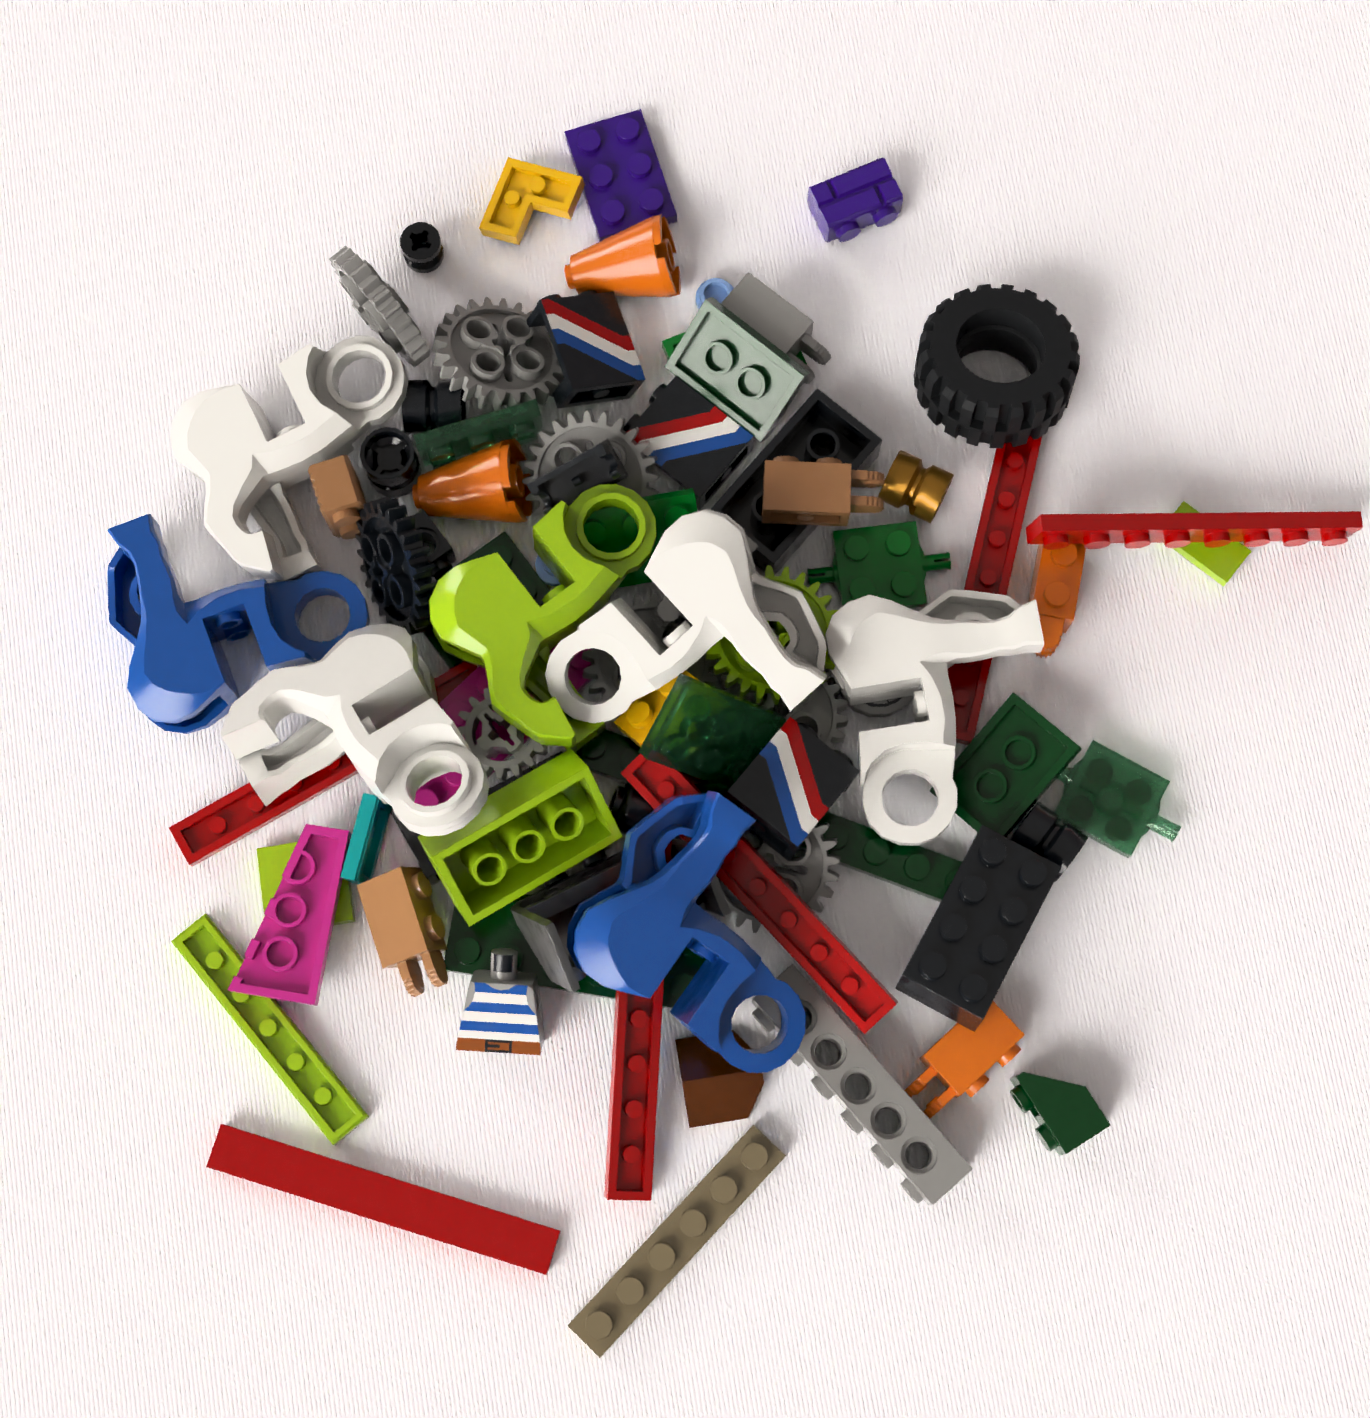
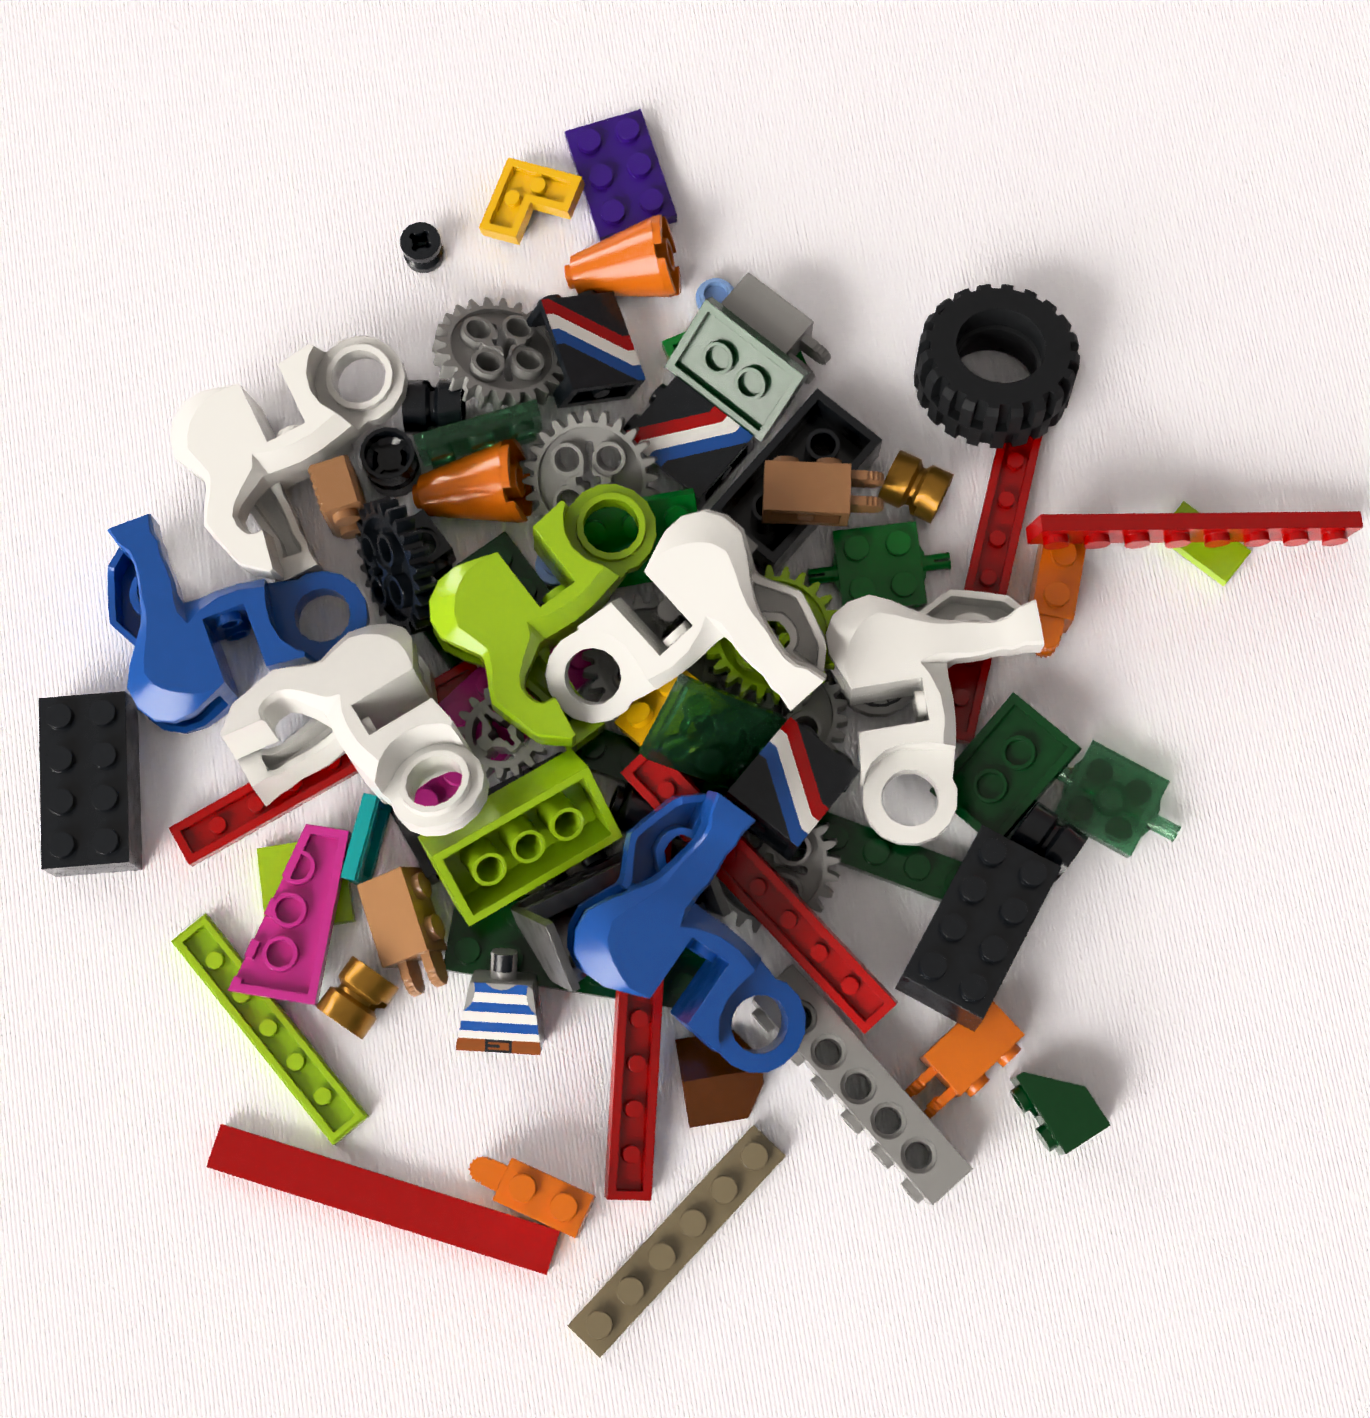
(89, 784): none -> black brick
(357, 997): none -> pearl gold wheel
(379, 306): light grey gear -> none
(534, 1193): none -> orange hinge
(579, 474): black hinge -> none
(855, 201): dark purple brick -> none

